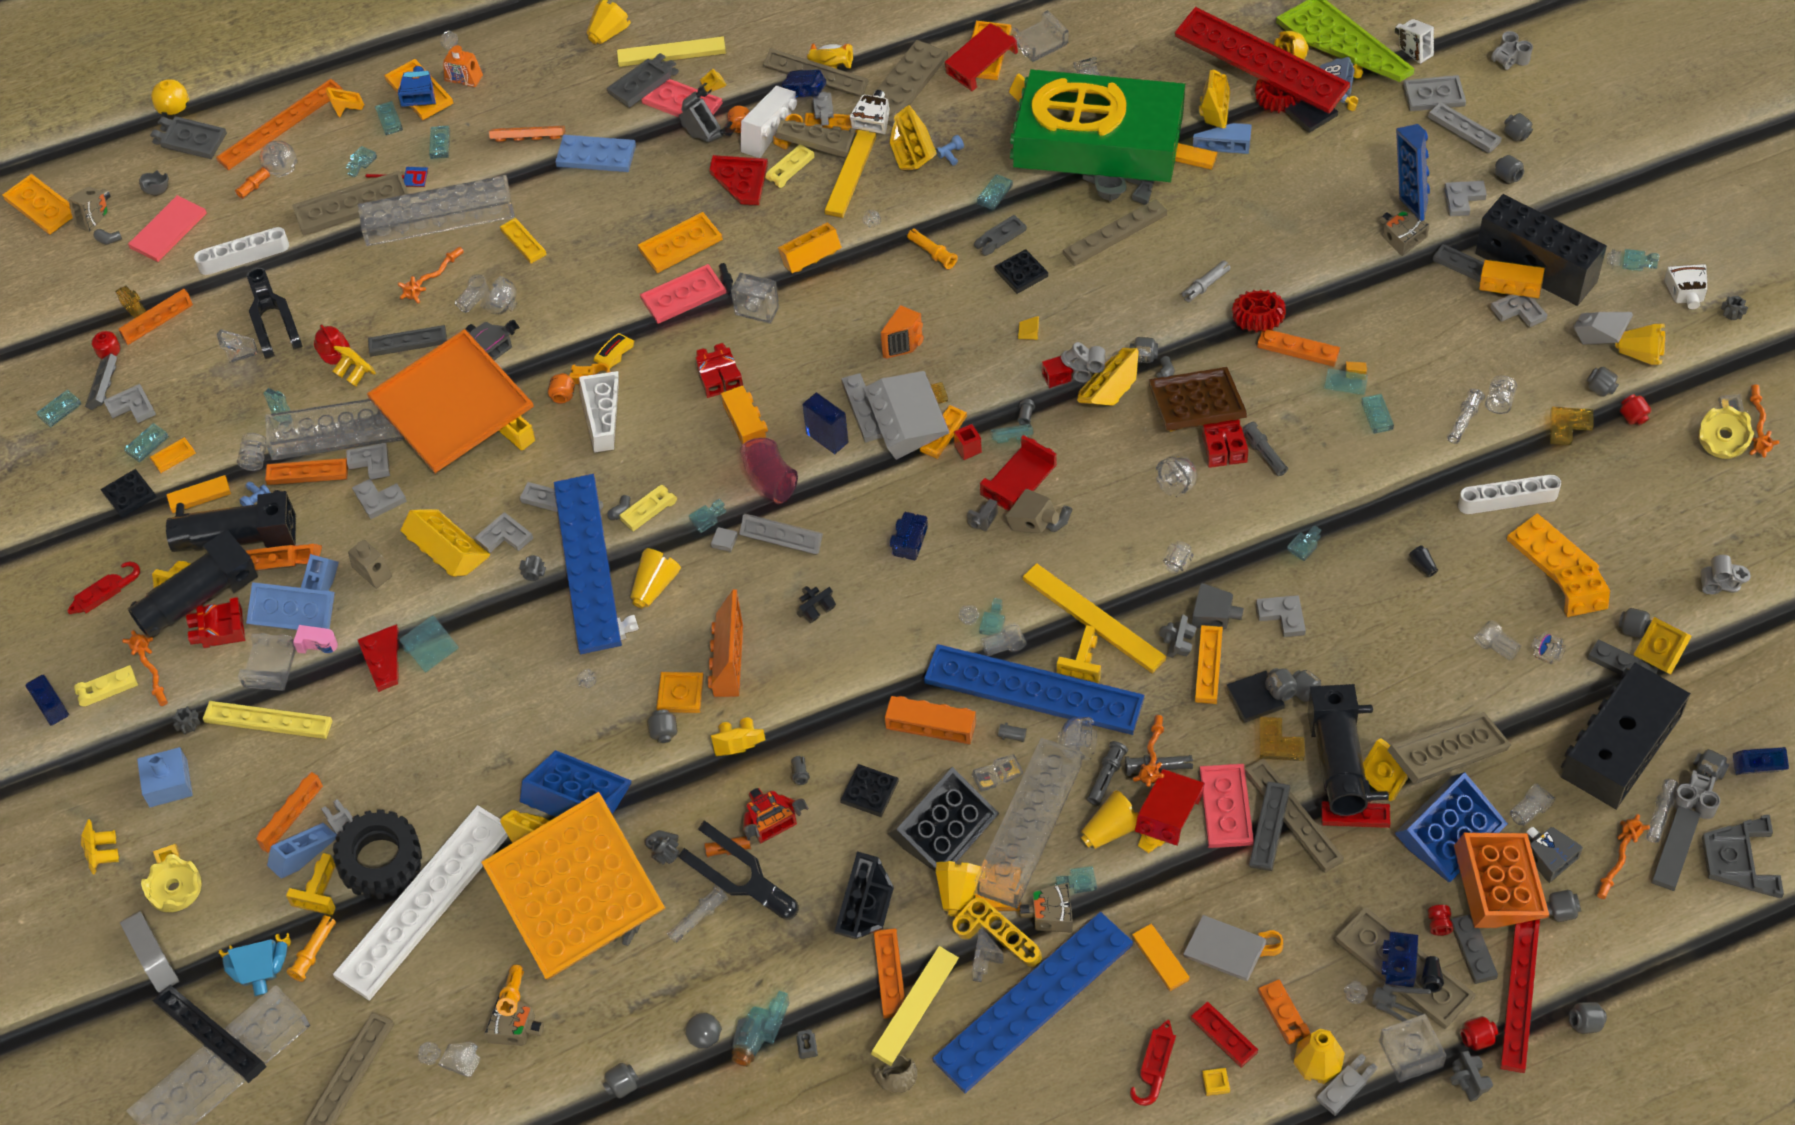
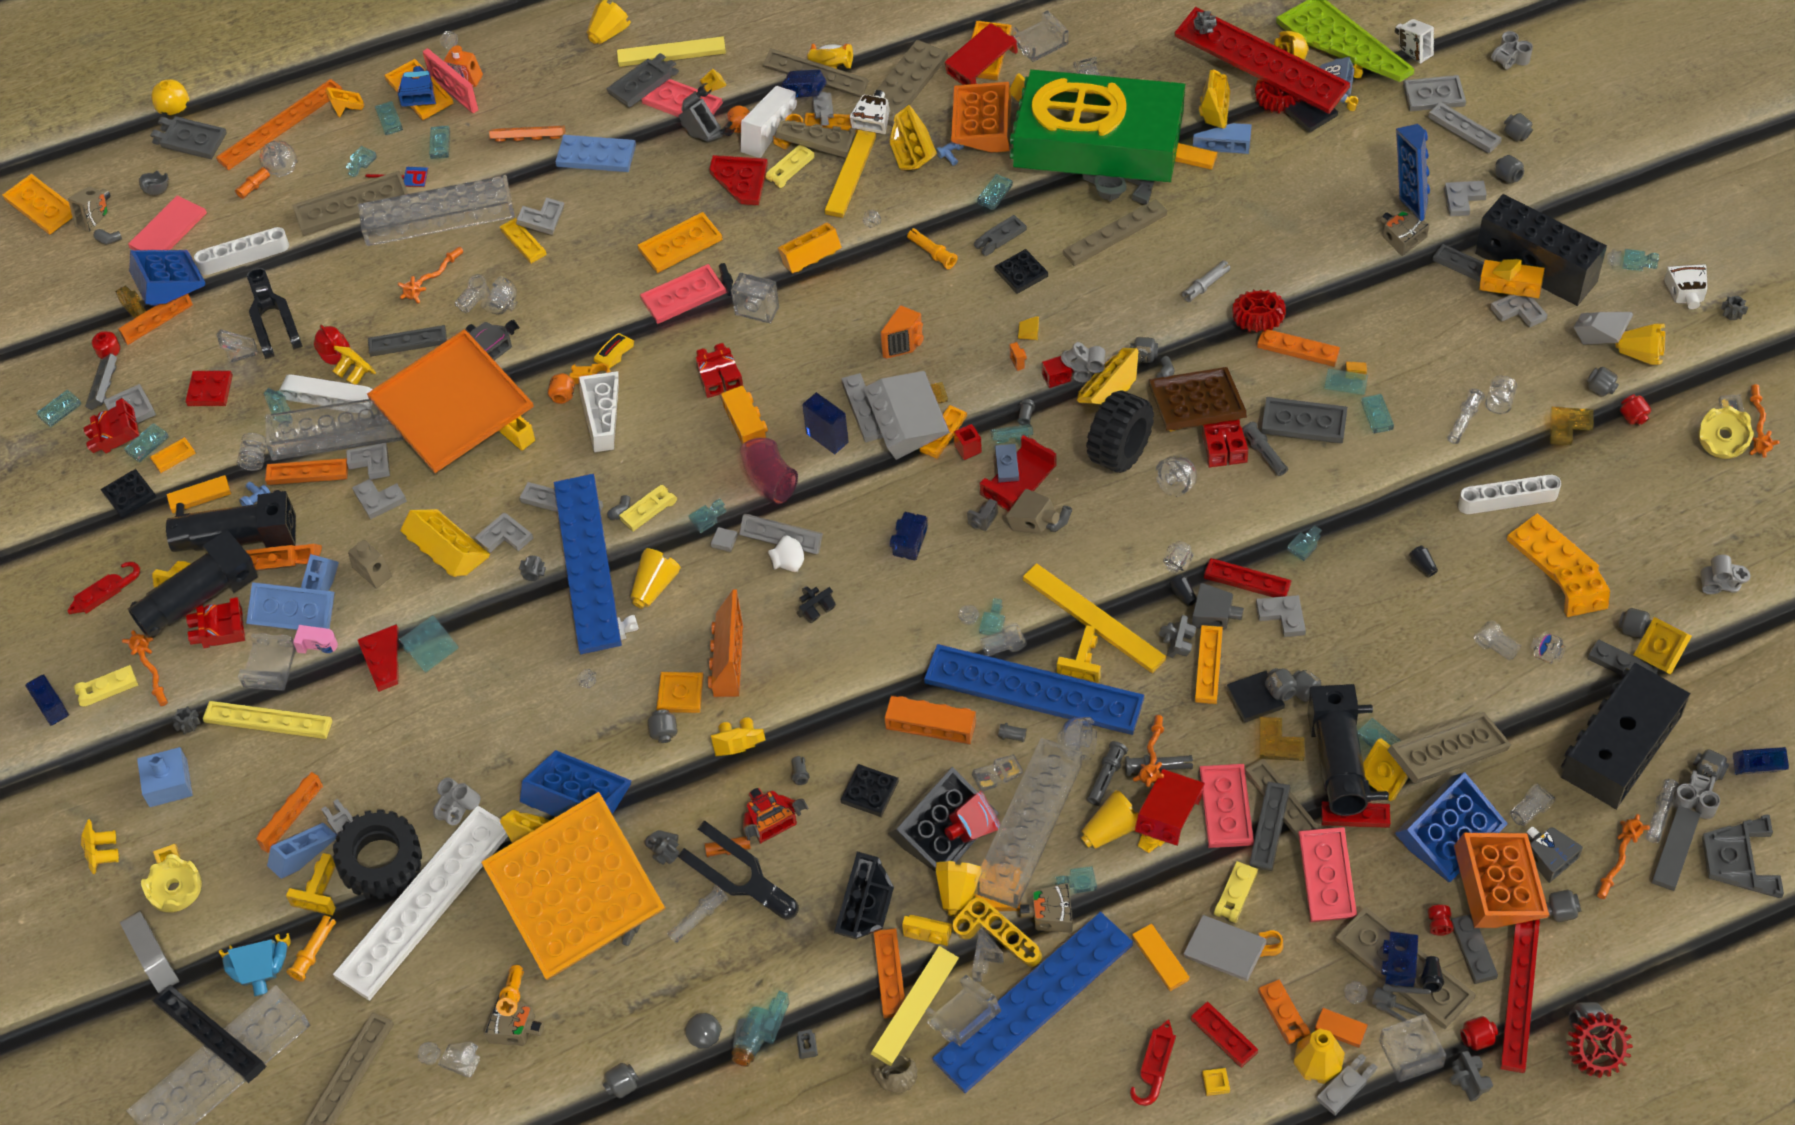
(112, 428): none -> red hips
(164, 274): none -> blue slope
(209, 388): none -> red plate
(321, 391): none -> white beam
(451, 81): none -> coral tile
(454, 800): none -> light grey piece
(543, 220): none -> light grey plate
(787, 554): none -> white animal
(927, 929): none -> yellow bracket
(965, 1012): none -> clear panel
(973, 819): none -> torso
(982, 116): none -> orange slope
(1007, 463): none -> sand blue plate
(1017, 356): none -> orange plate
(1120, 431): none -> black tyre
(1182, 589): none -> black cone
(1205, 22): none -> dark grey gear
(1236, 891): none -> light yellow plate
(1247, 579): none -> red tile
(1304, 420): none -> dark grey plate
(1327, 874): none -> coral tile
(1342, 1027): none -> orange tile
(1373, 731): none -> clear light blue plate
(1508, 269): none -> yellow slope
(1605, 1037): none -> red gear

